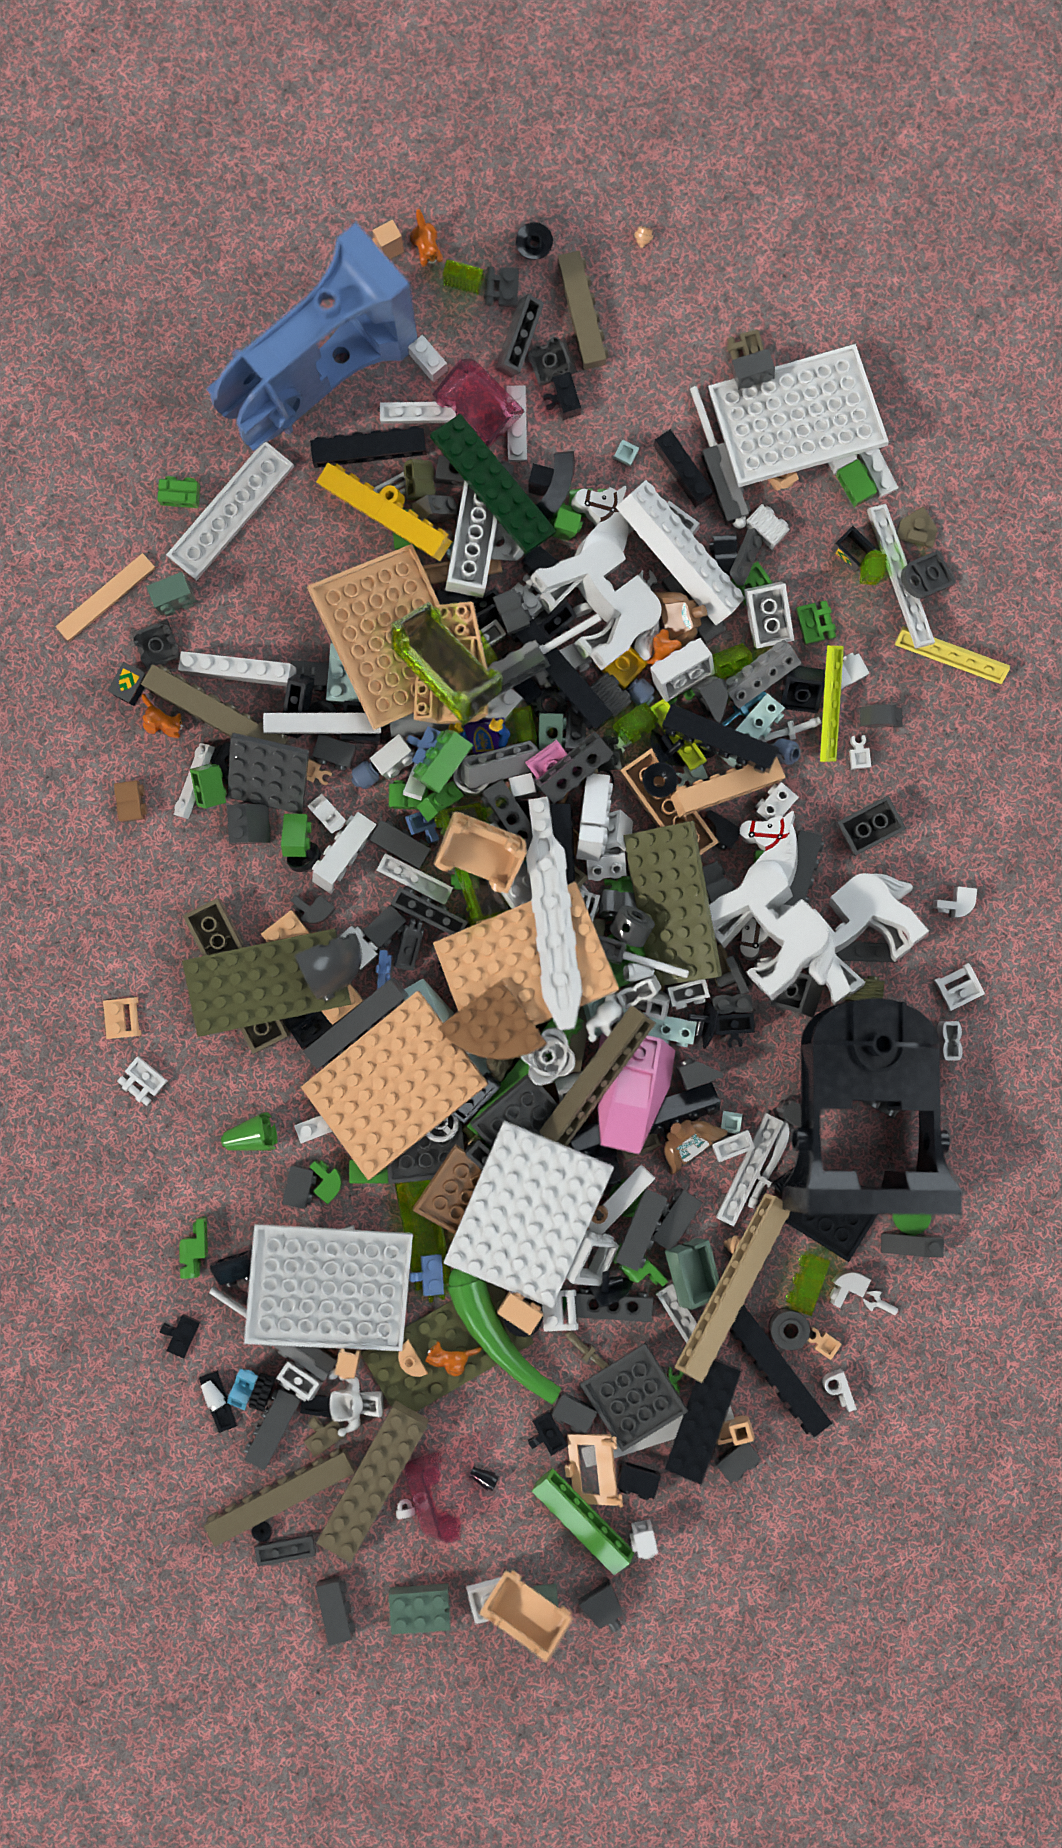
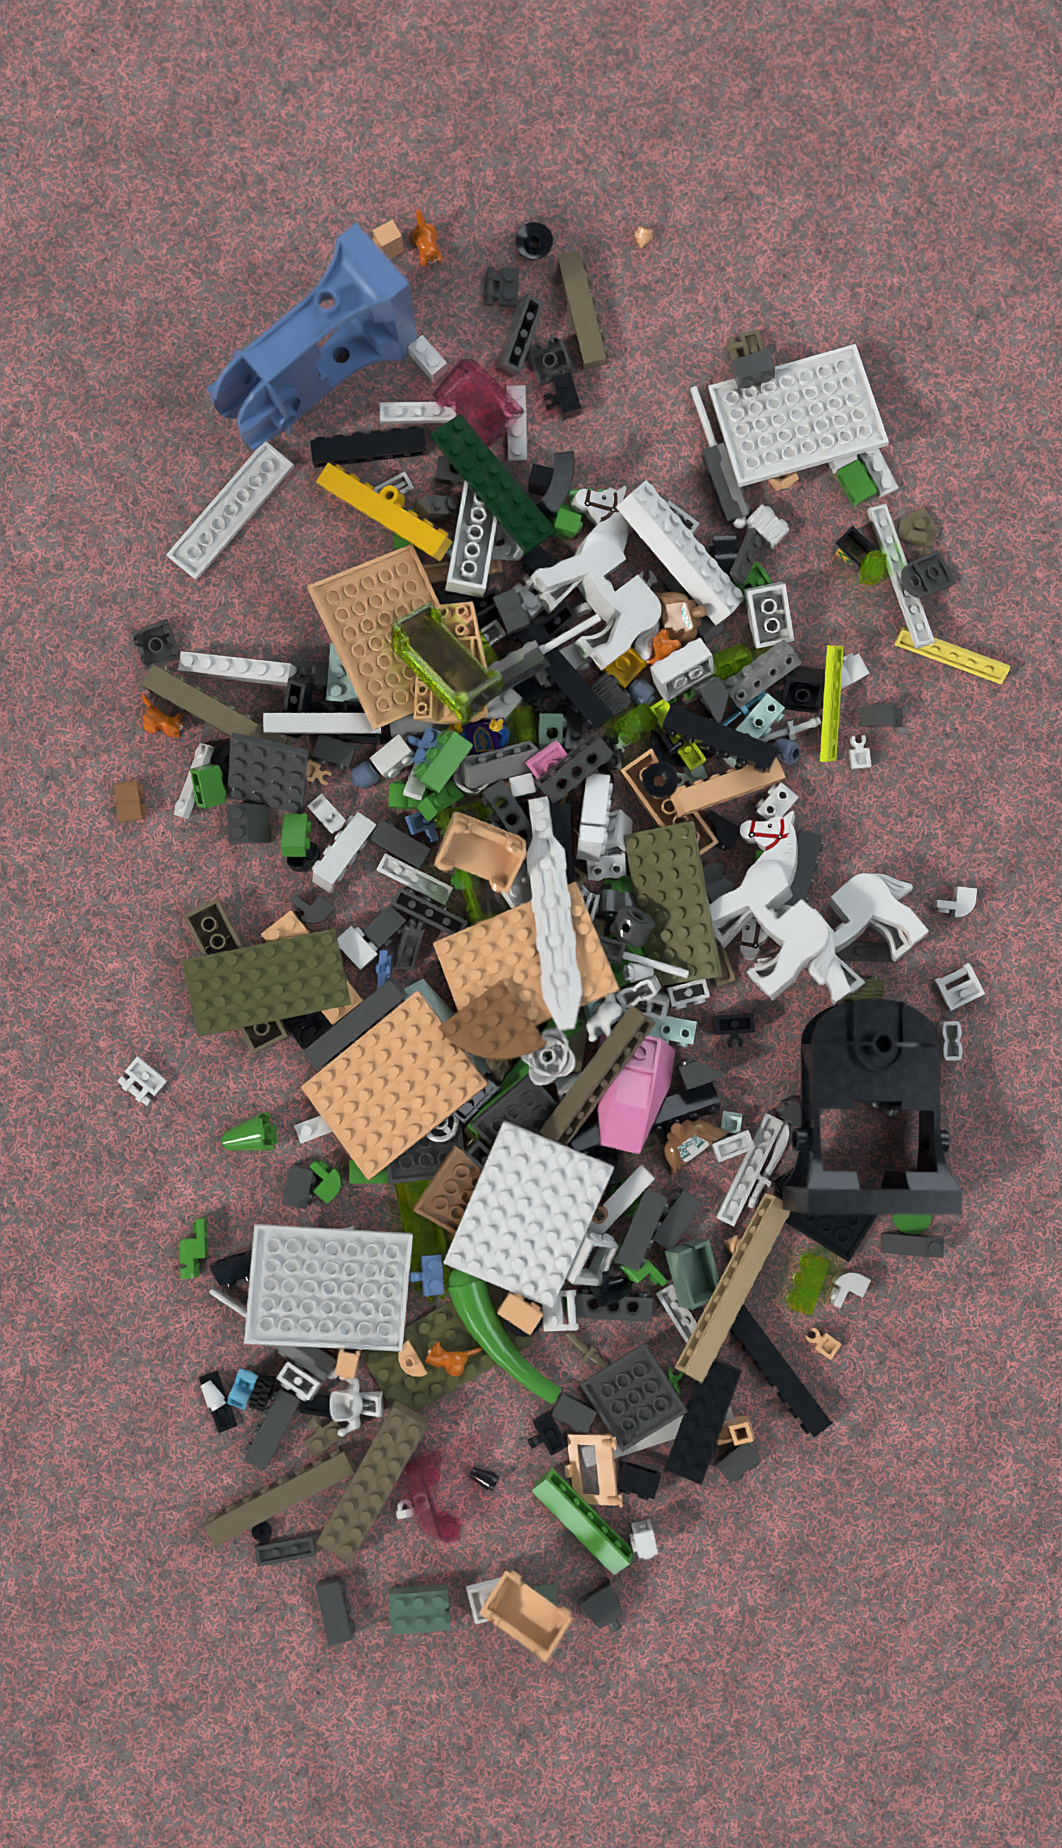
(105, 597): light nougat tile -> none
(115, 1018): light nougat plate -> none
(127, 684): piece -> none
(172, 594): sand green brick -> none
(179, 492): bright green brick -> none
(181, 1336): black plate -> none
(331, 966): dark grey brick -> none
(418, 479): olive brick -> none
(463, 276): clear neon green brick -> none
(626, 453): light aqua plate -> none
(682, 468): black brick -> none
(705, 1023): black shield -> none
(736, 974): dark grey tile -> none
(737, 1003): dark grey brick -> none
(780, 1320): dark grey piece -> none
(800, 996): dark grey slope -> none
(810, 624): bright green plate -> none
(841, 1387): white plate -> none
(871, 825): dark grey brick -> none
(879, 1303): white bar -> none

